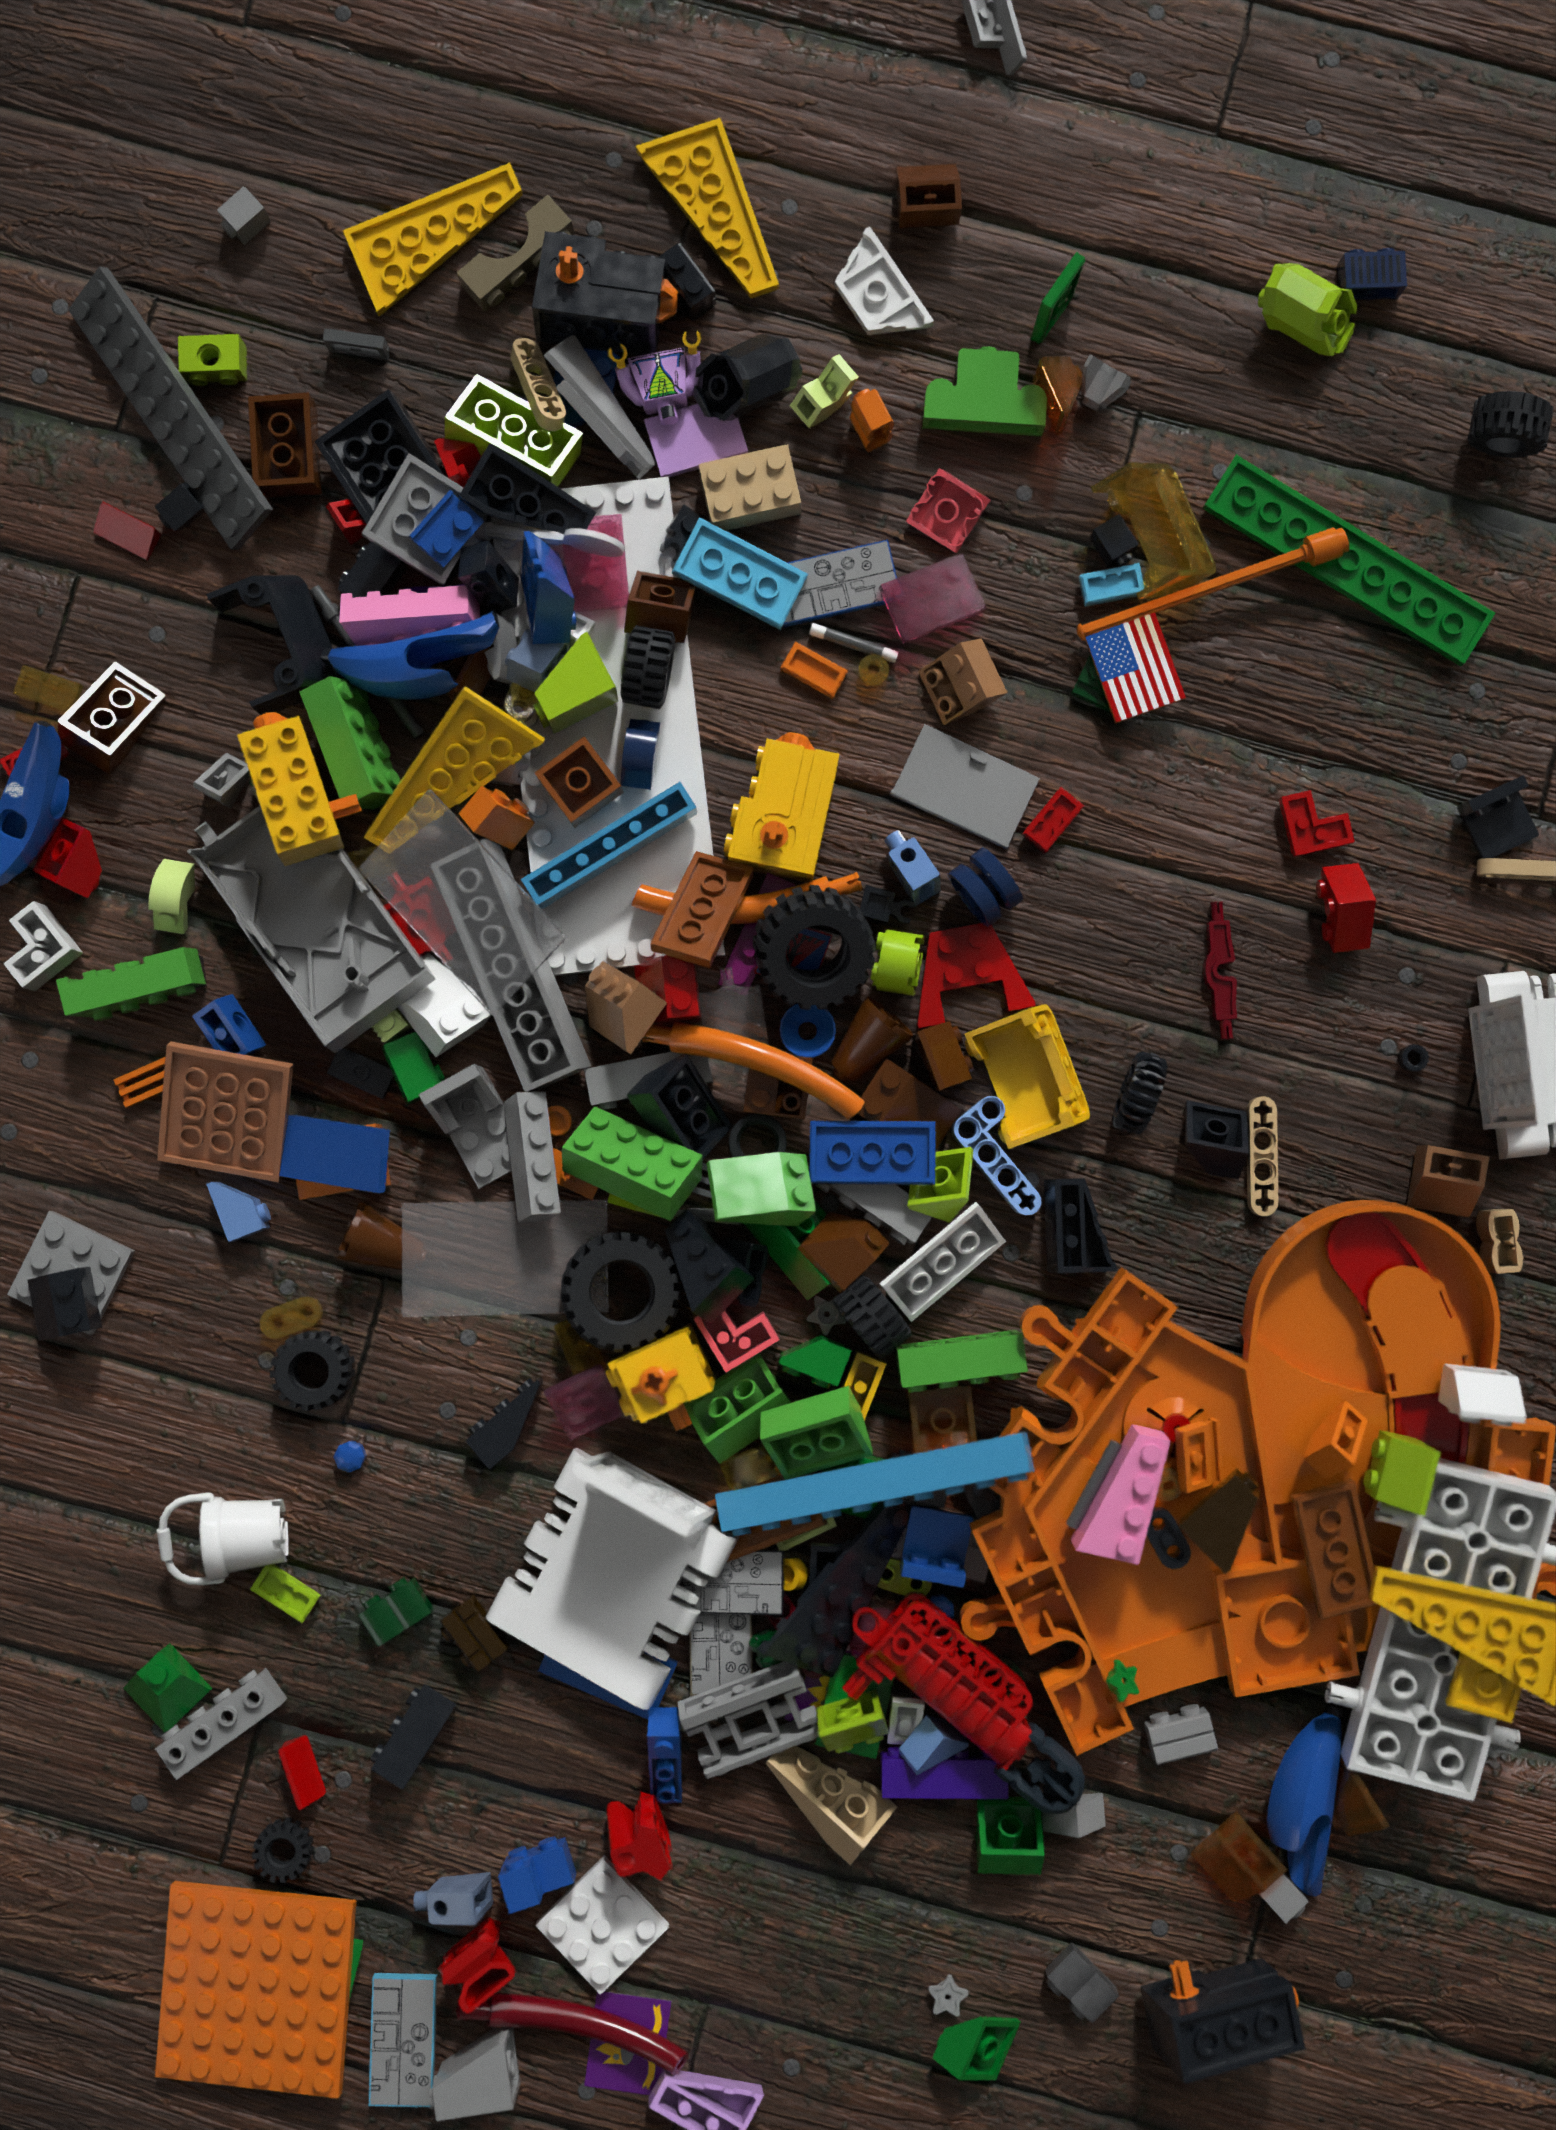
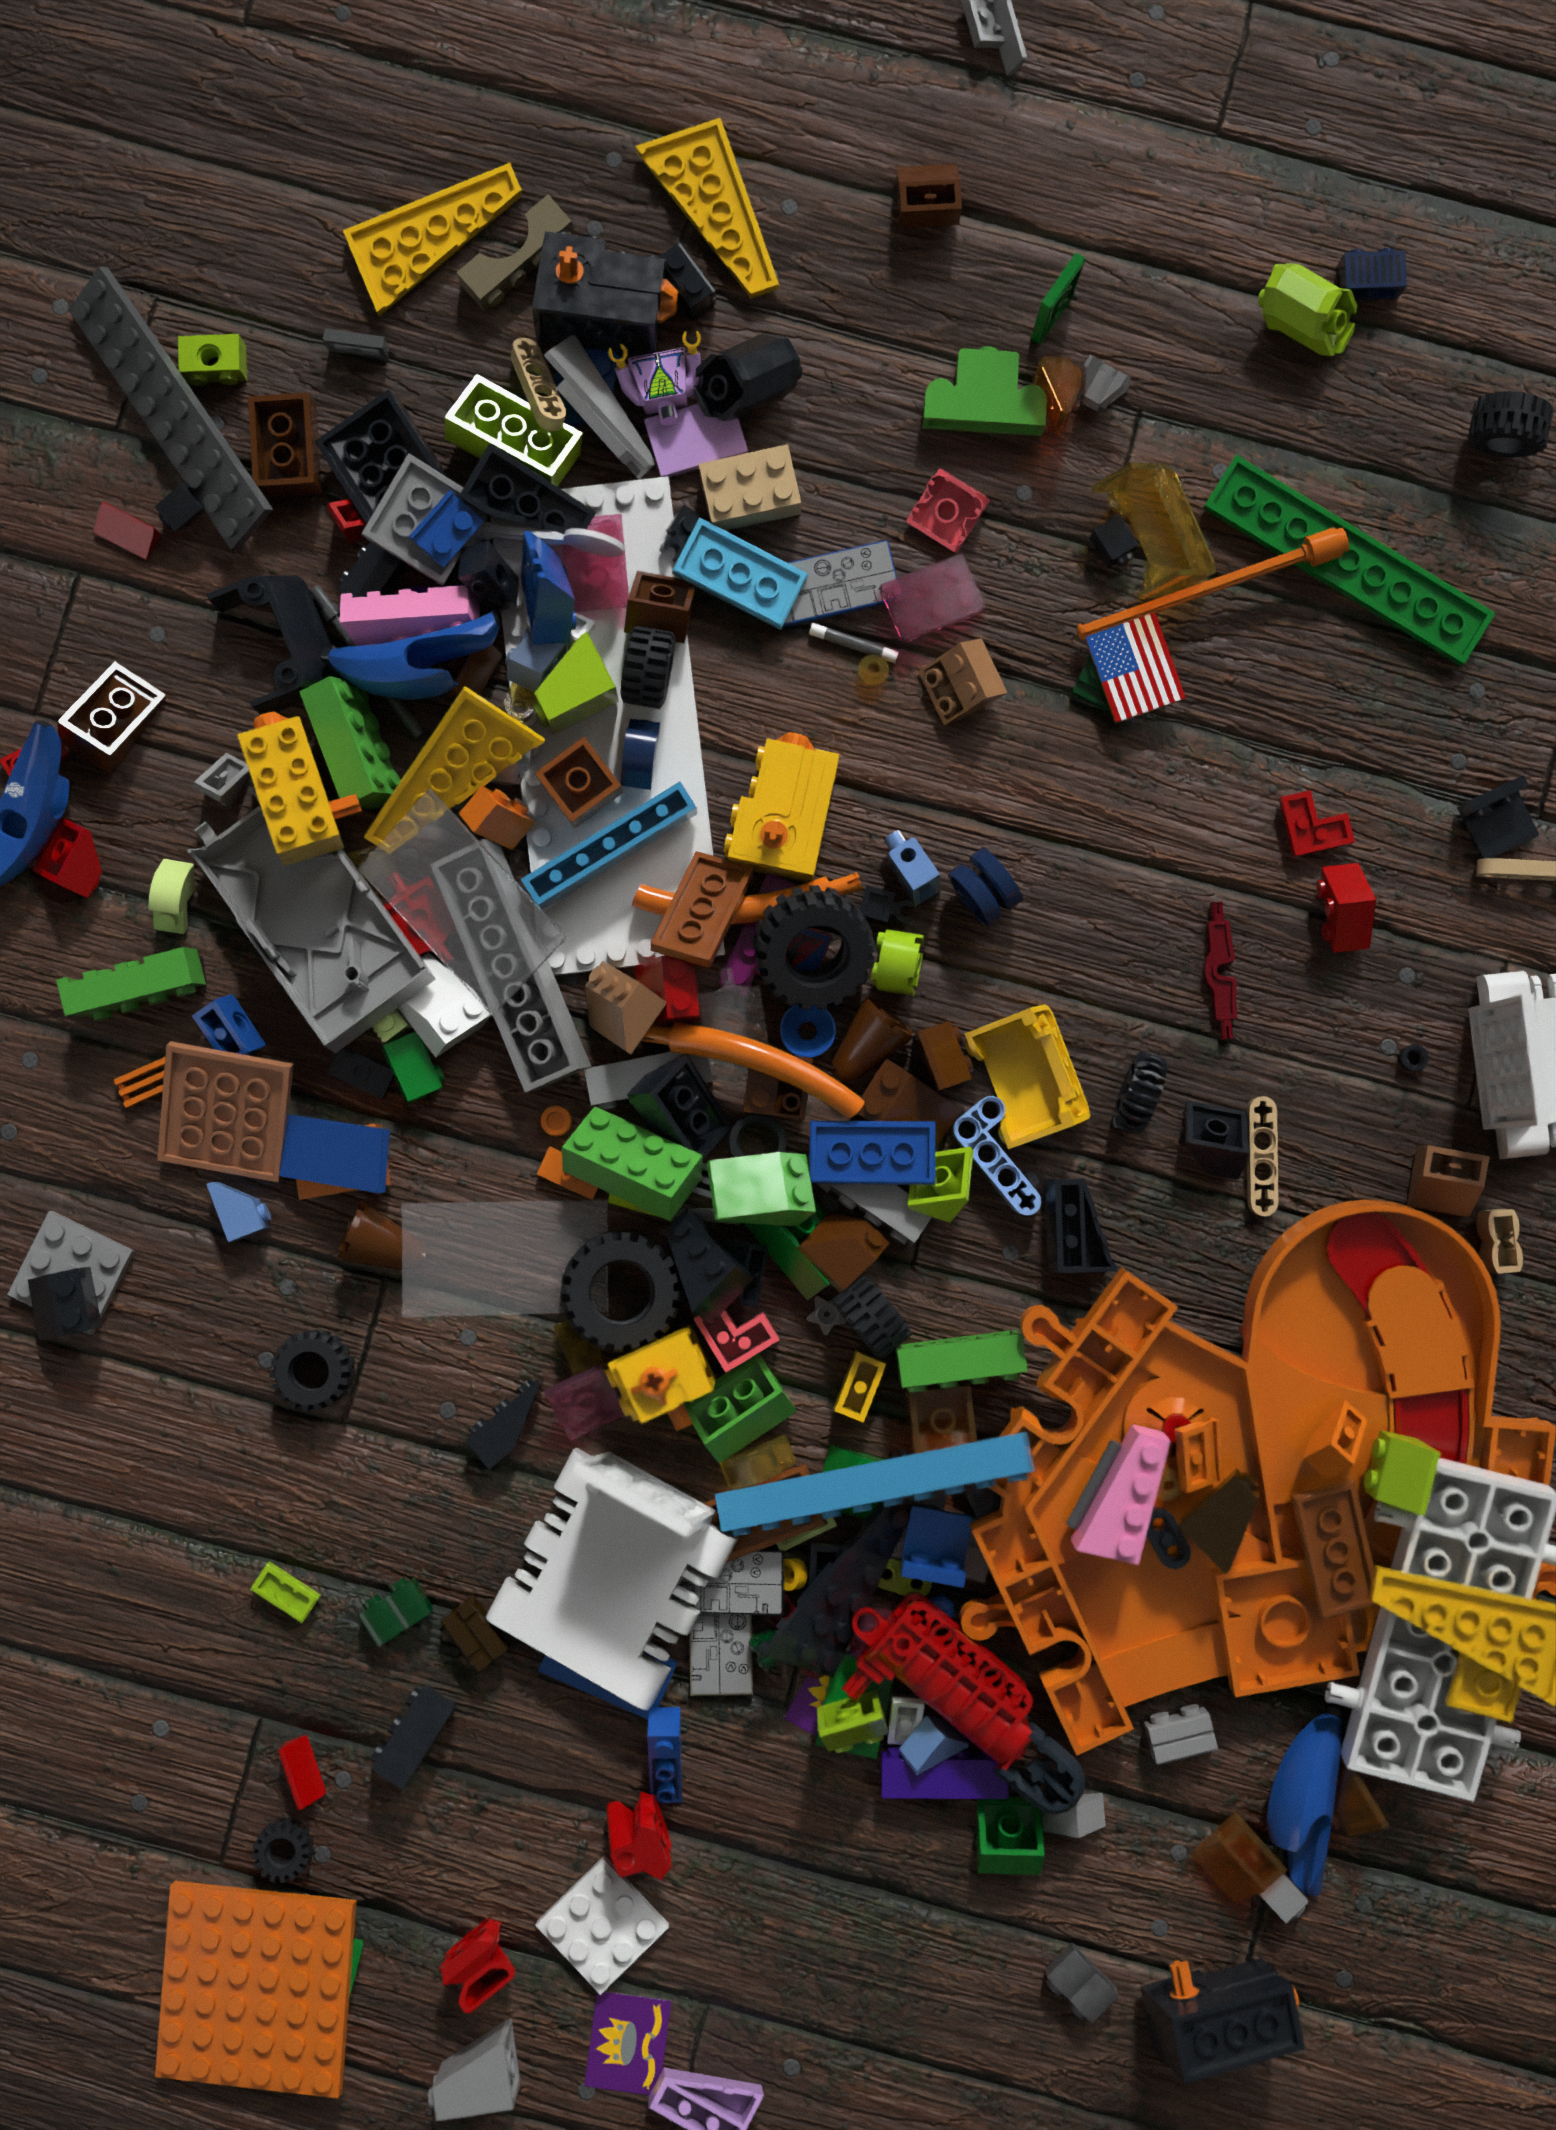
(47, 689): clear yellow plate -> none
(47, 949): white brick -> none
(167, 1687): green slope -> none
(221, 1723): light grey brick -> none
(231, 1536): white piece -> none
(243, 216): light grey brick -> none
(292, 1317): clear yellow plate -> none
(350, 1456): blue tile -> none
(402, 2039): light grey tile -> none
(456, 1899): sand blue torso -> none
(458, 458): red slope -> none
(475, 1119): light grey bracket -> none
(502, 644): light grey slope -> none
(532, 1157): light grey brick -> none
(534, 1872): blue brick -> none
(580, 2020): dark red animal -> none
(741, 1698): light grey fence -> none
(814, 670): orange tile -> none
(815, 1433): bright green slope -> none
(819, 1358): green slope -> none
(825, 394): yellowish green brick -> none
(836, 1805): tan wedge -> none
(871, 419): orange brick -> none
(879, 291): white wing -> none
(943, 1262): white slope -> none
(947, 1987): light grey plate -> none
(962, 790): light grey container -> none
(967, 959): red wing -> none
(976, 2047): green slope -> none
(1052, 820): red plate -> none
(1111, 584): medium azure plate -> none
(1115, 1684): green plate -> none
(1482, 1394): white slope -> none

